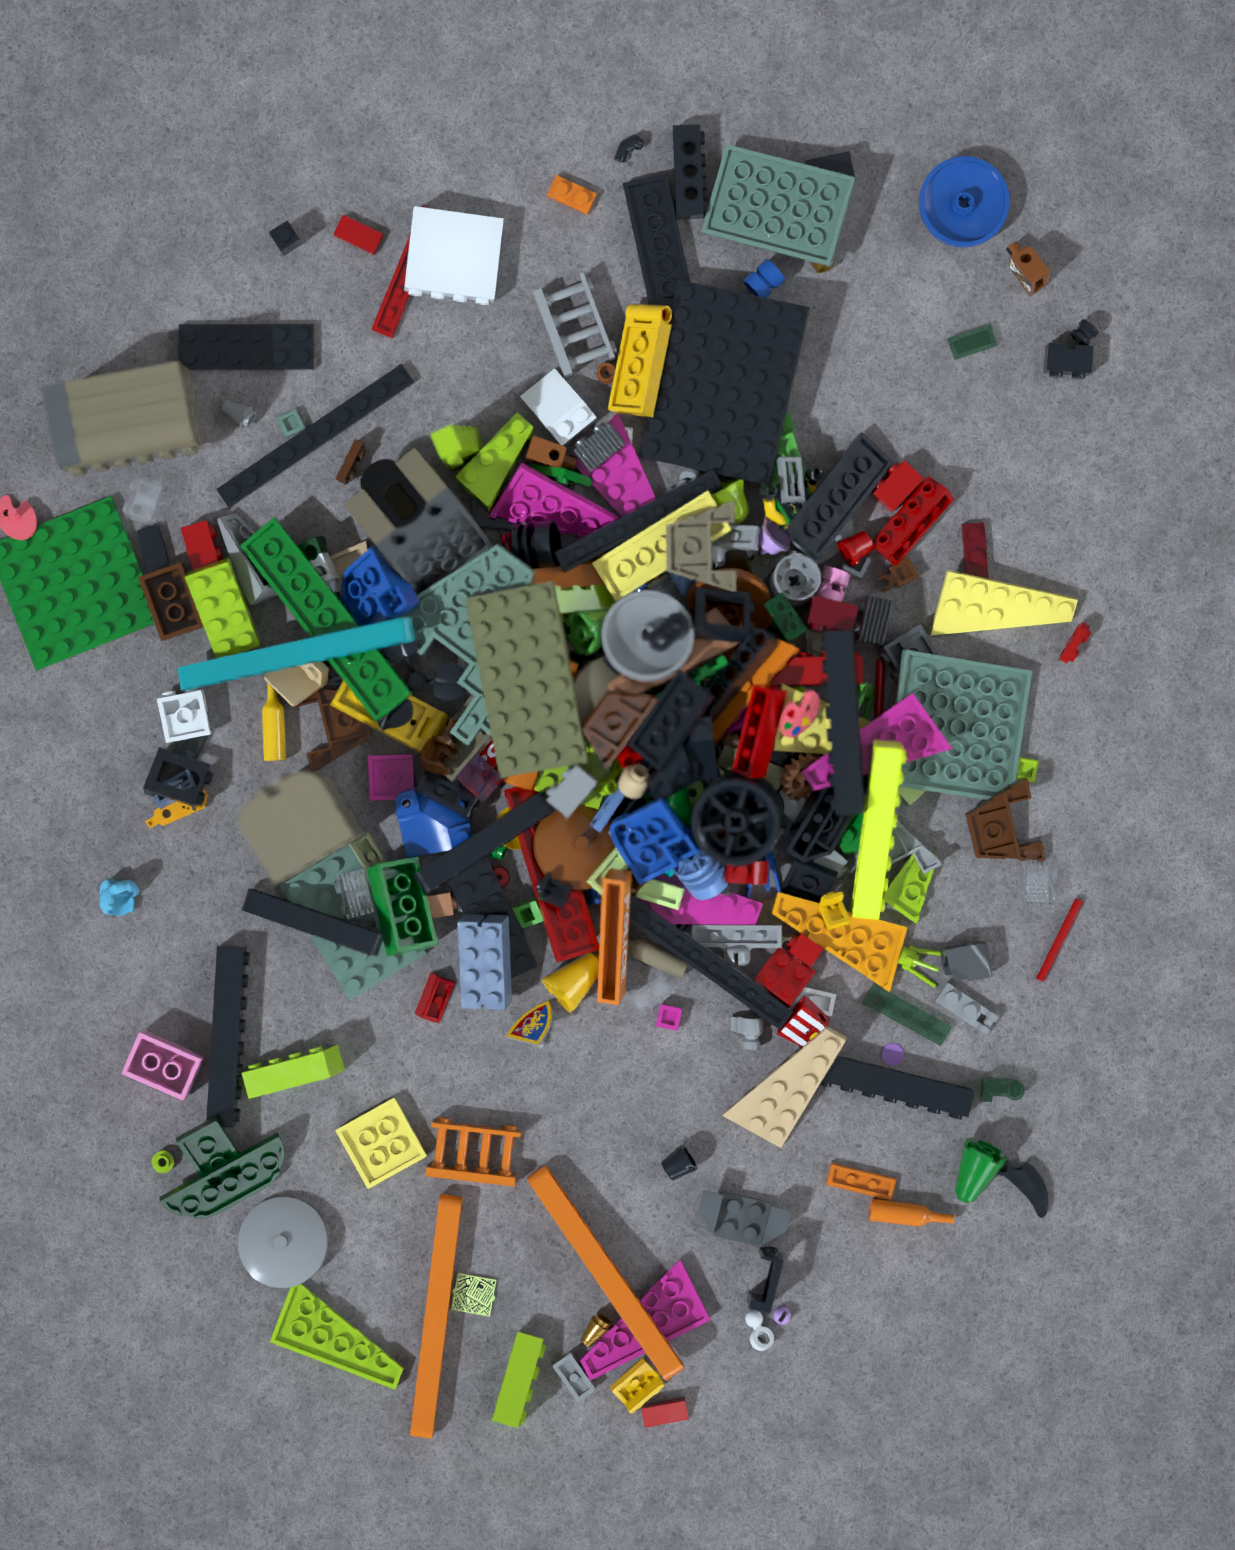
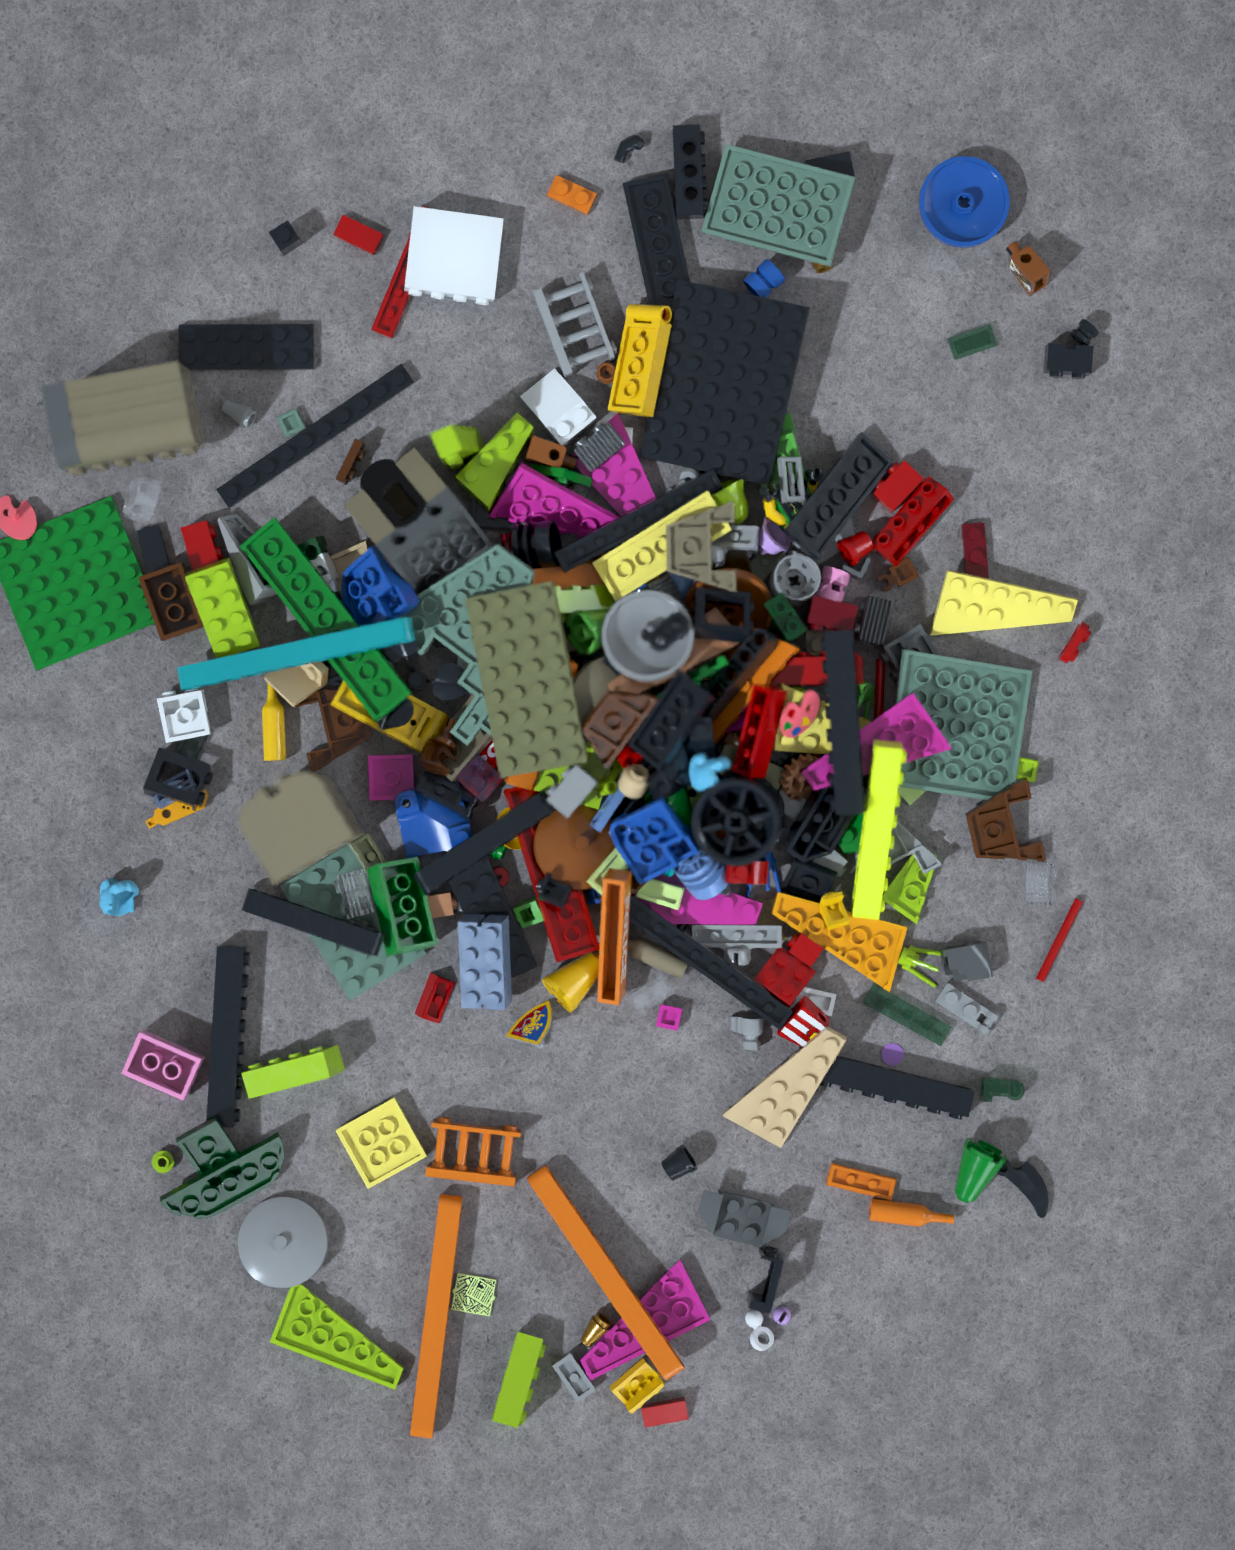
(704, 770): none -> medium azure hair

